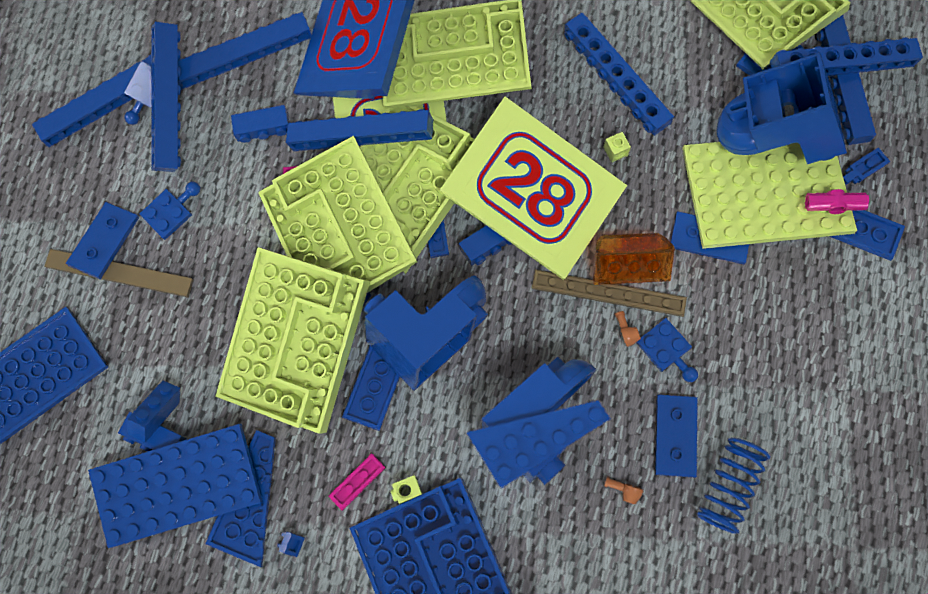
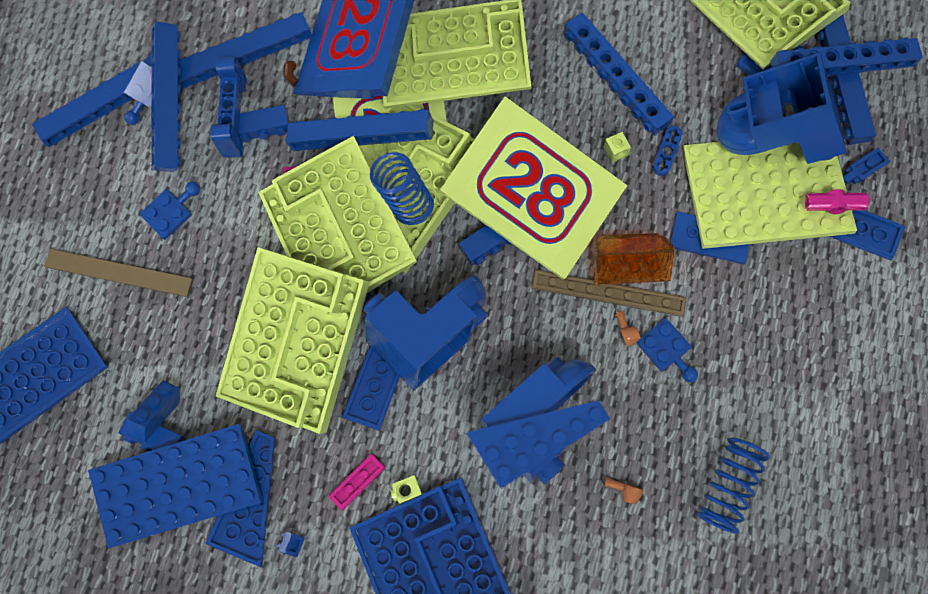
(102, 240): blue plate -> none
(226, 135): none -> blue beam
(288, 69): none -> reddish brown arm
(389, 200): none -> blue piece
(438, 242): blue hinge -> none
(668, 164): none -> blue beam
(676, 436): blue plate -> none

